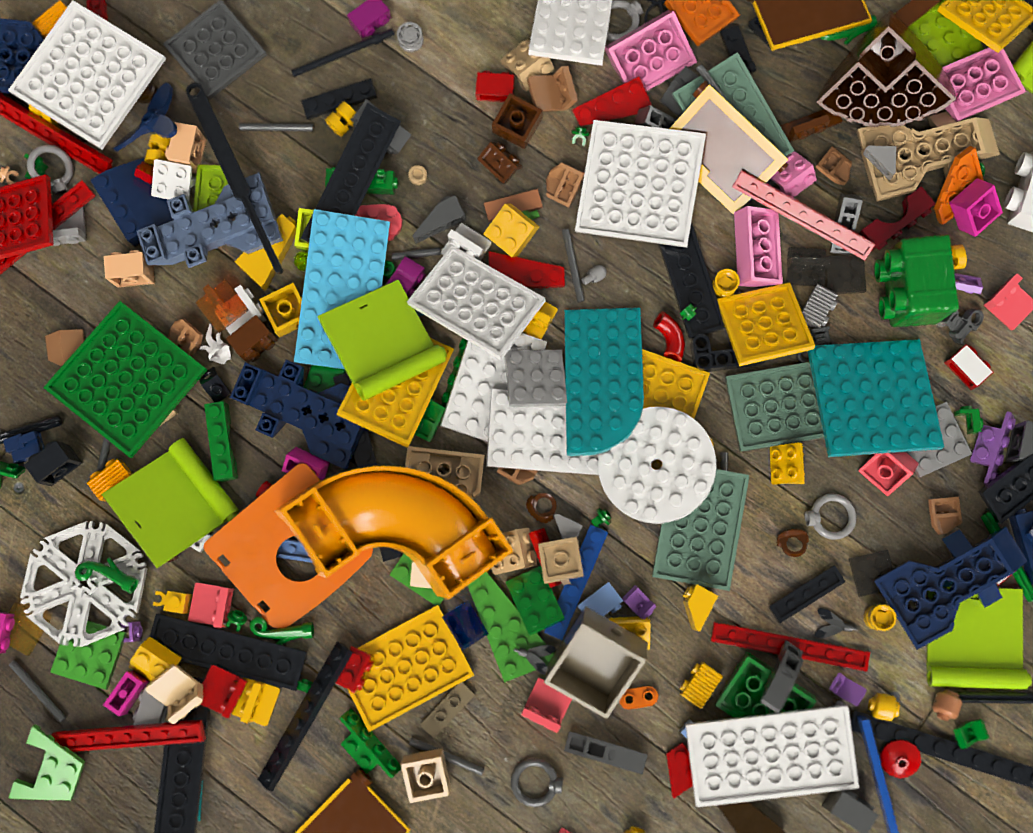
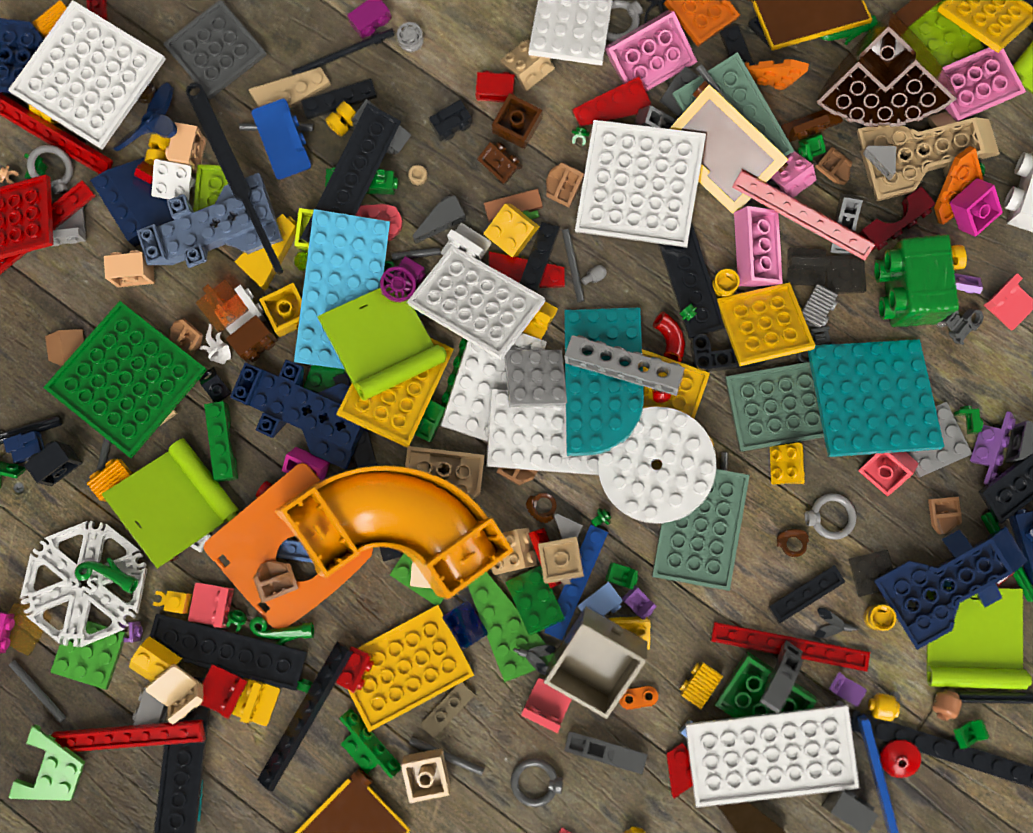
(126, 693): dark pink brick -> none
(274, 580): none -> medium nougat slope
(281, 138): none -> blue bracket
(291, 88): none -> tan wing
(397, 284): none -> magenta wheel
(450, 120): none -> black brick
(539, 256): none -> black plate
(553, 91): medium nougat bracket -> none
(622, 575): none -> green bracket
(630, 373): none -> light grey brick
(660, 397): none -> red tile
(698, 605): yellow slope -> none
(777, 75): none -> orange plate
(811, 147): none -> green bracket
(969, 367): white brick -> none

